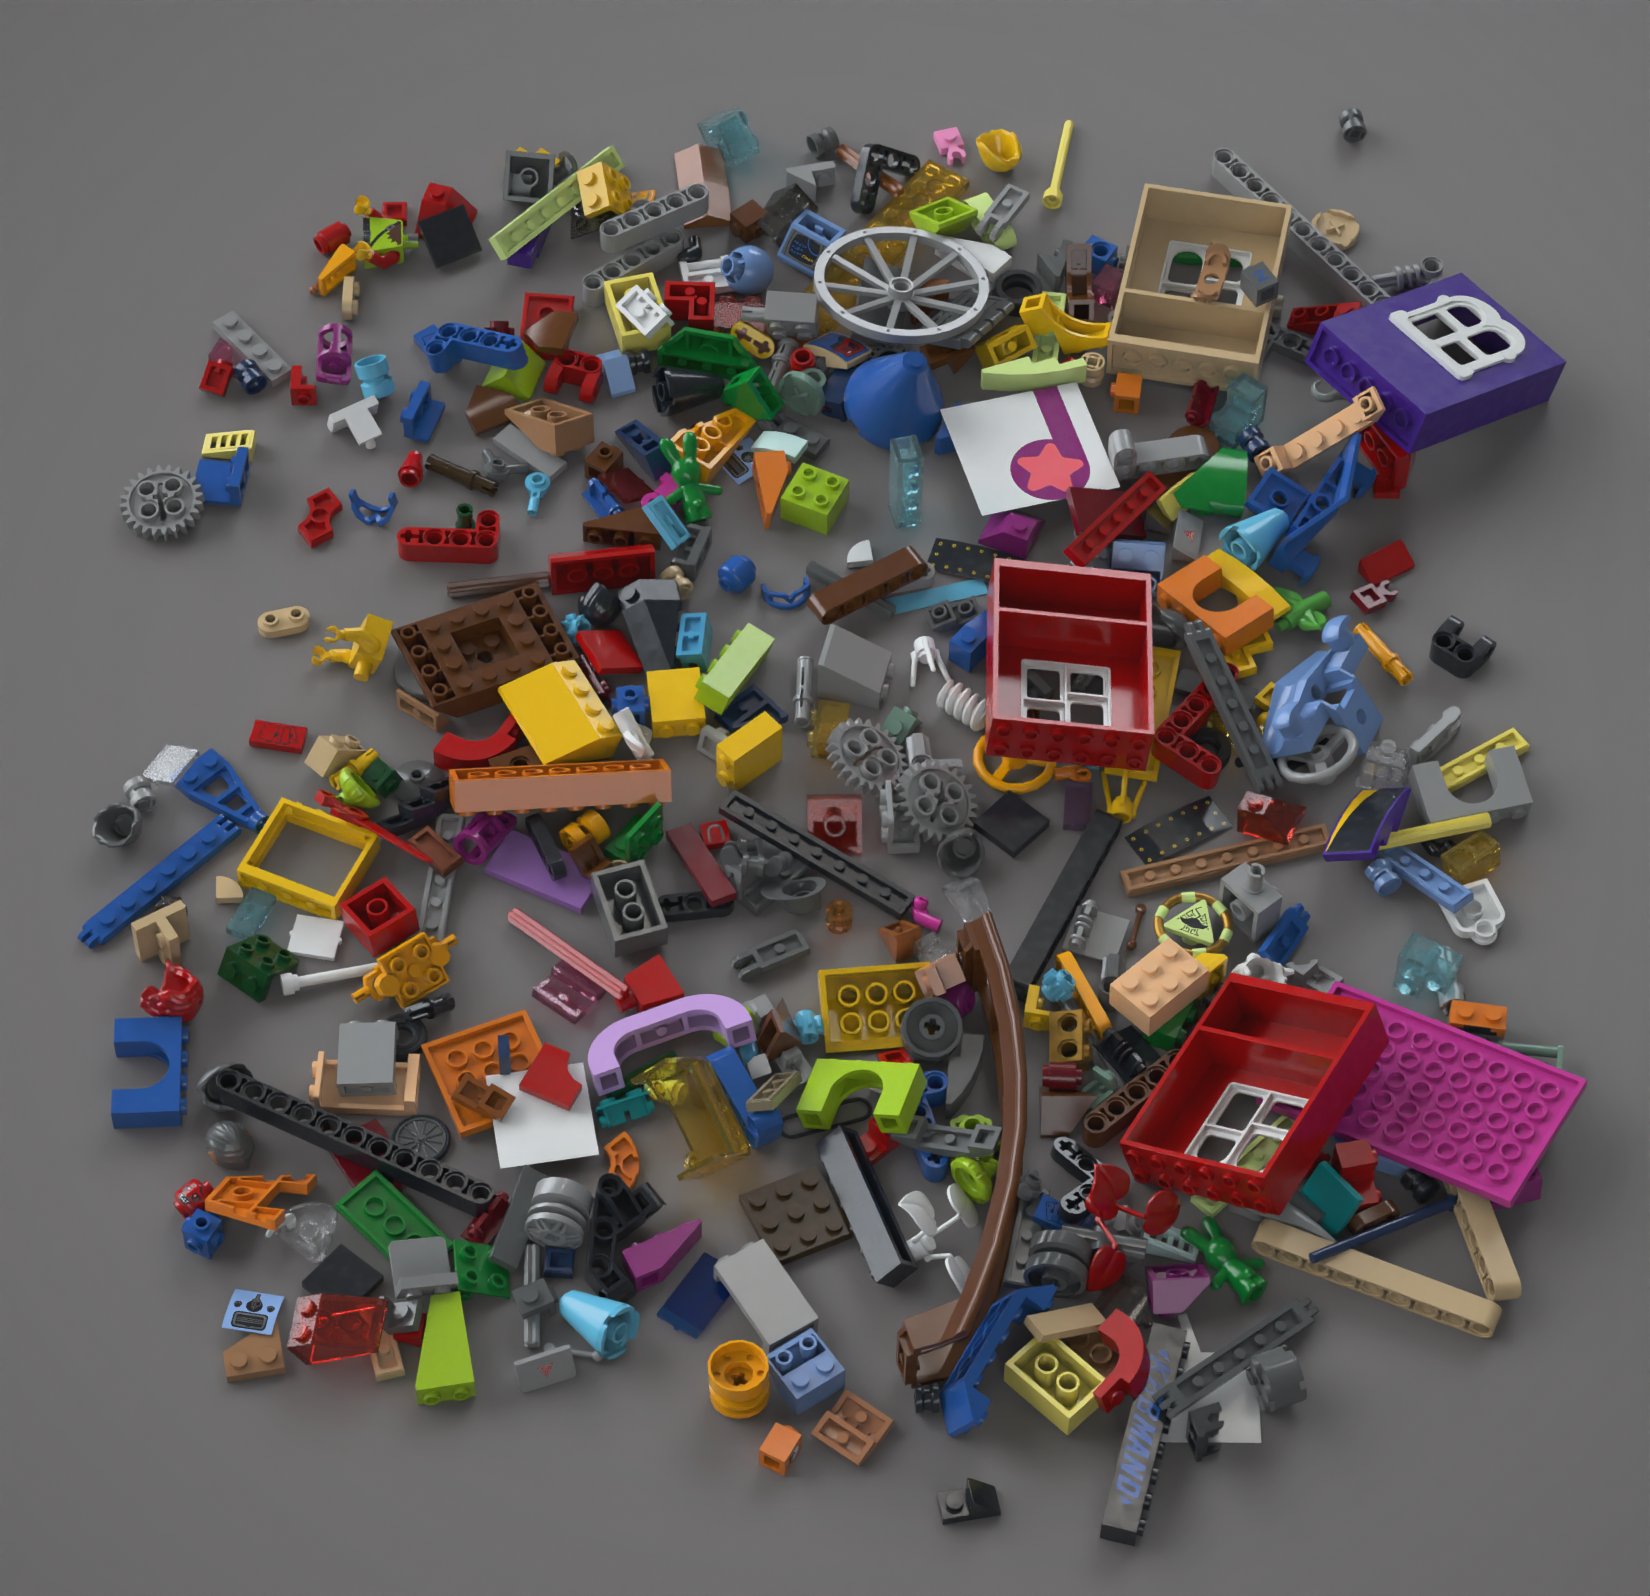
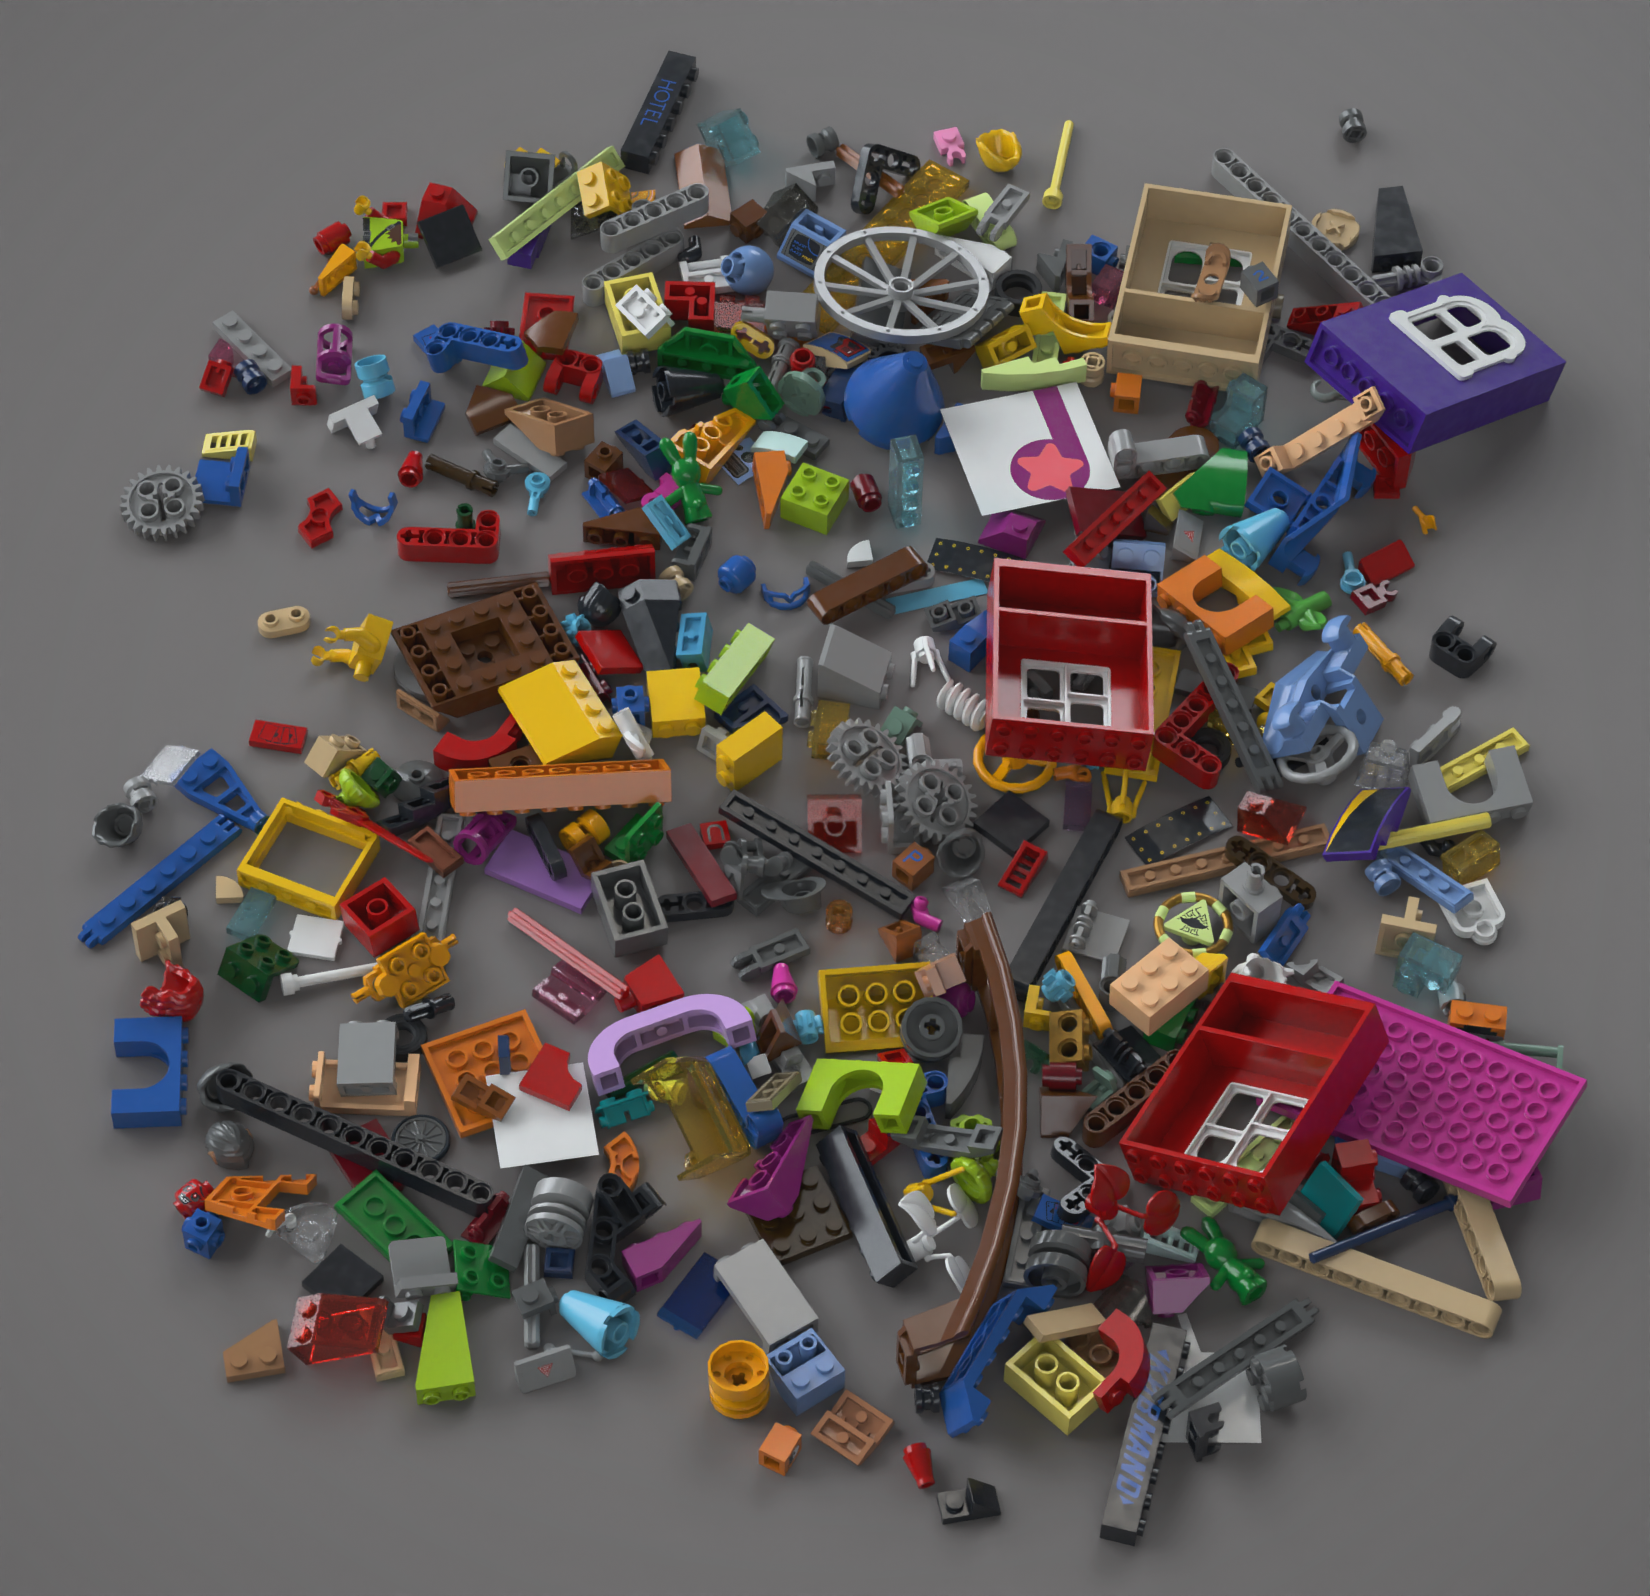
(252, 1311): sticker -> none
(659, 112): none -> black brick
(777, 1176): none -> magenta wedge
(783, 984): none -> dark pink cone
(866, 492): none -> dark red brick
(913, 866): none -> dark orange brick
(919, 1462): none -> red cone
(926, 1189): none -> yellow plant
(1032, 851): none -> red slope
(1037, 1055): none -> clear green tile
(1140, 910): reddish brown hinge -> none
(1273, 869): none -> dark brown beam
(1352, 577): none -> medium azure plate
(1394, 232): none -> black slope
(1396, 930): none -> tan bracket
(1426, 521): none -> light orange hand

